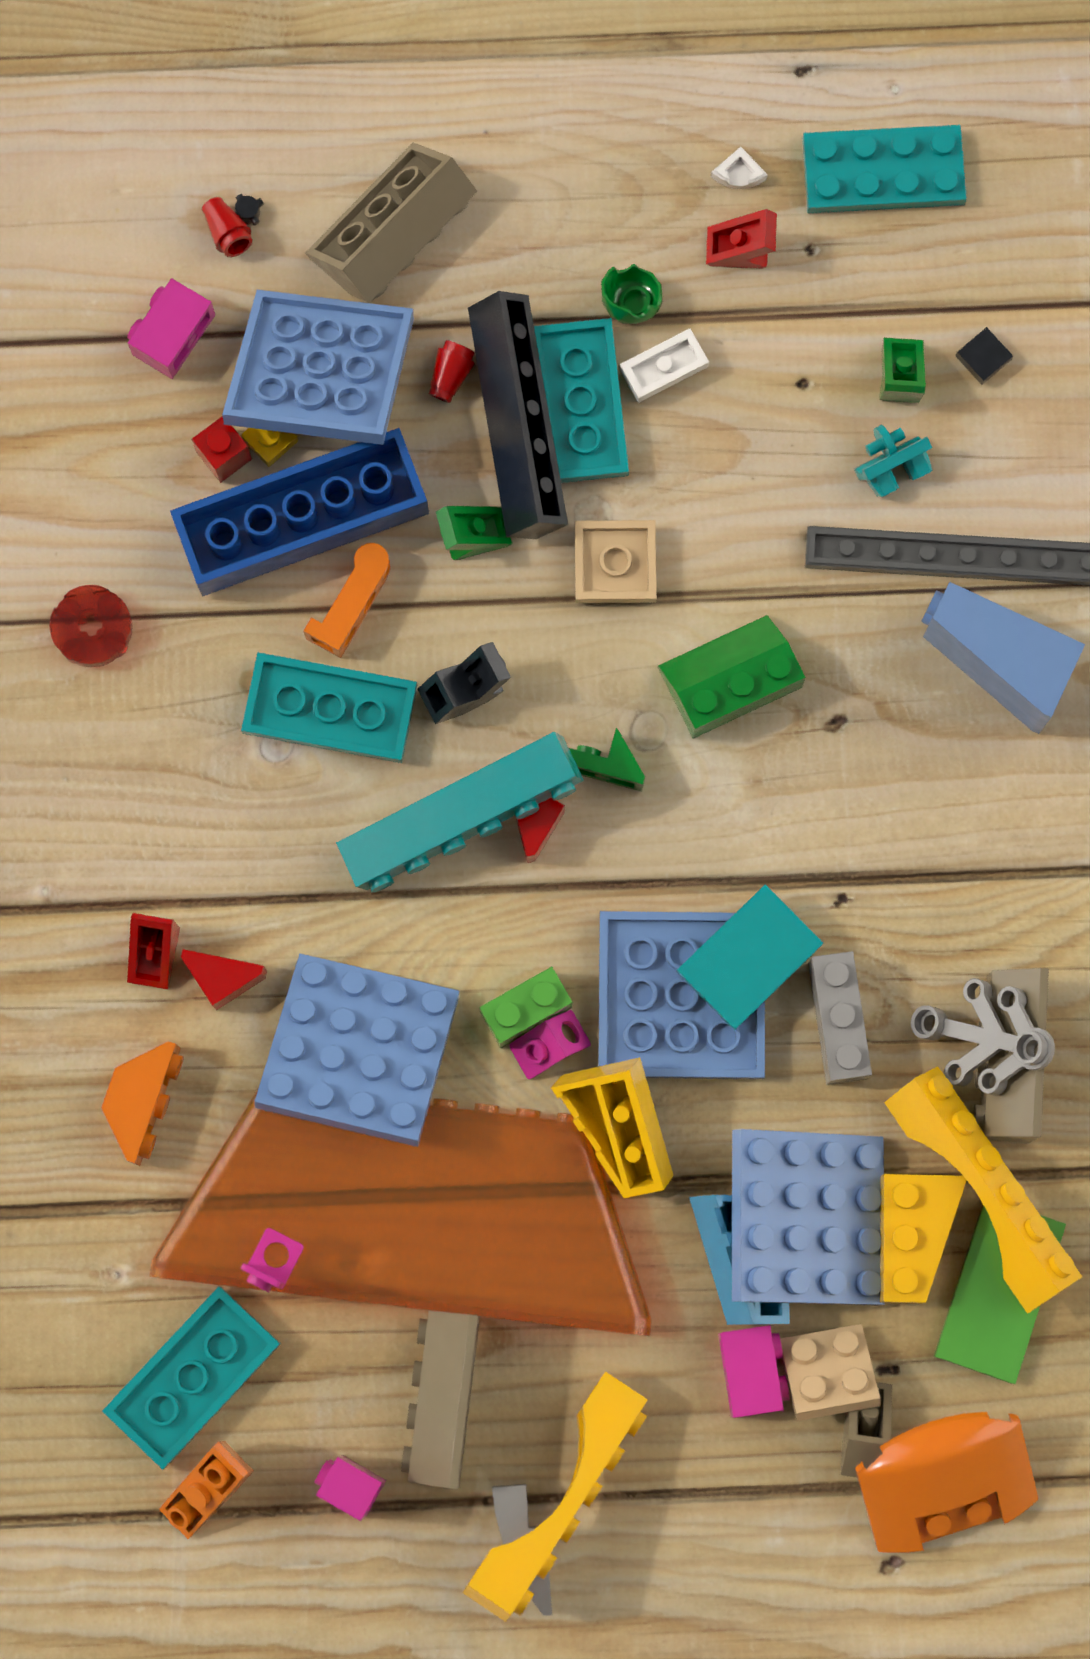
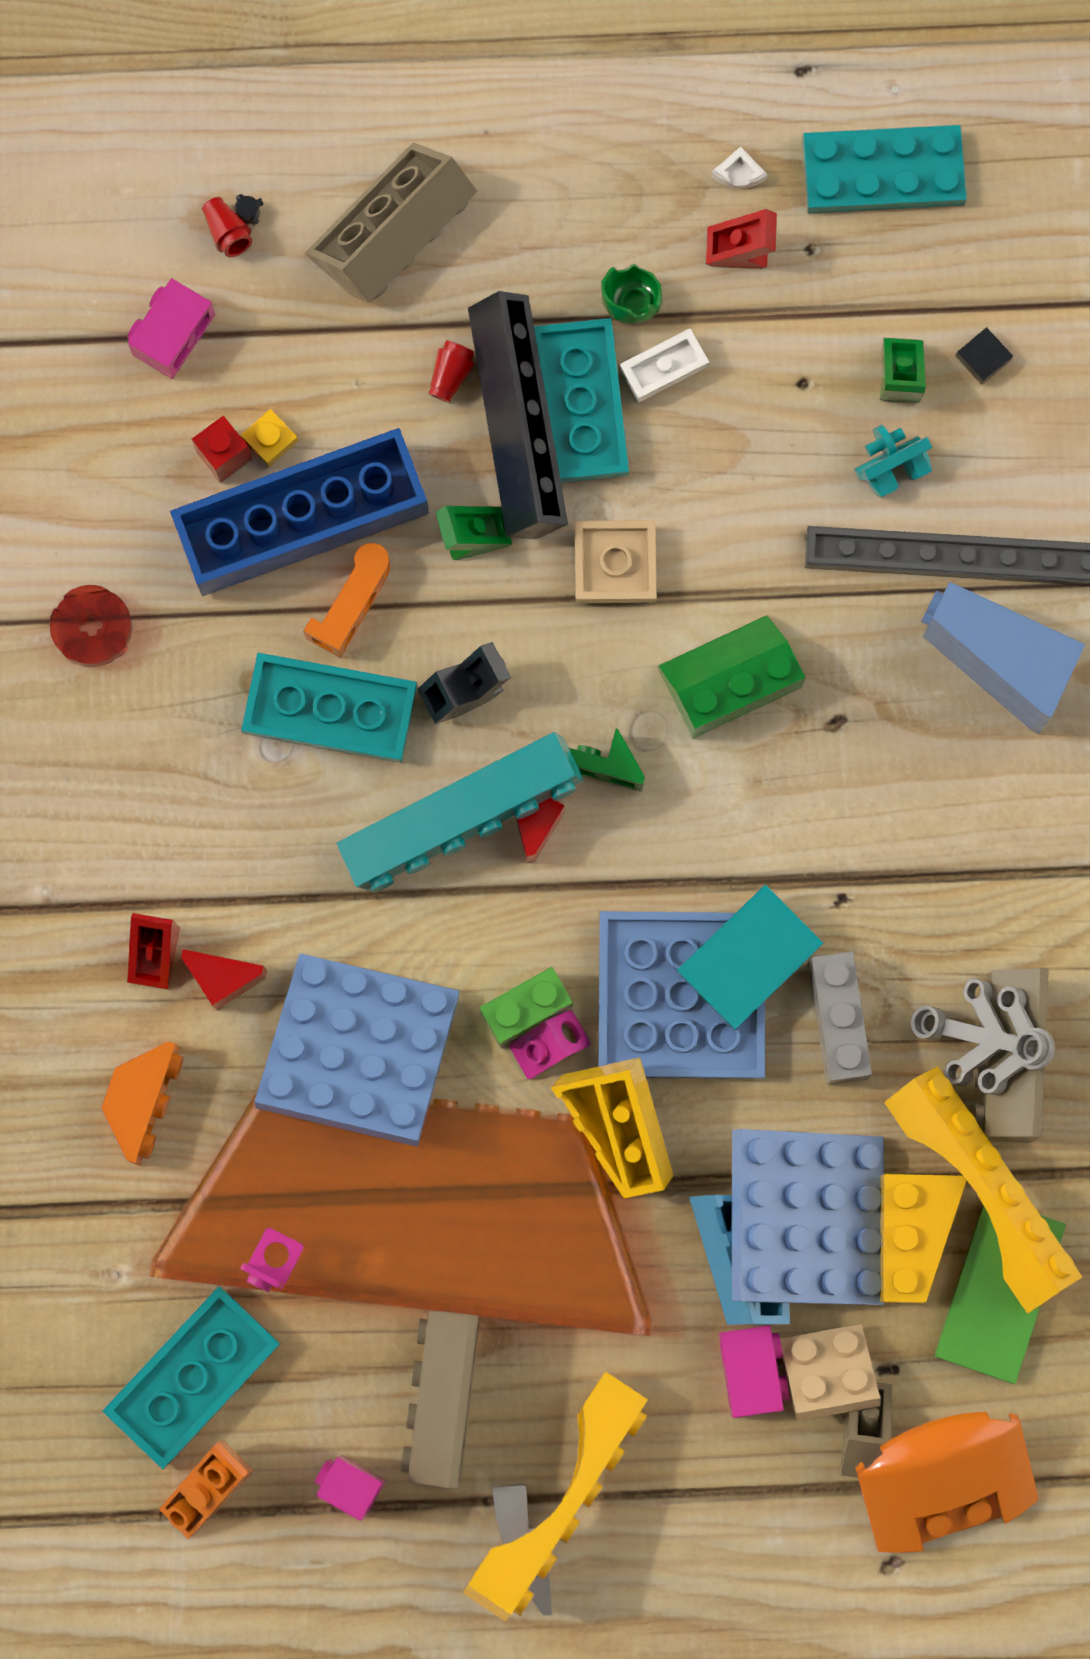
(319, 367): medium blue plate -> none

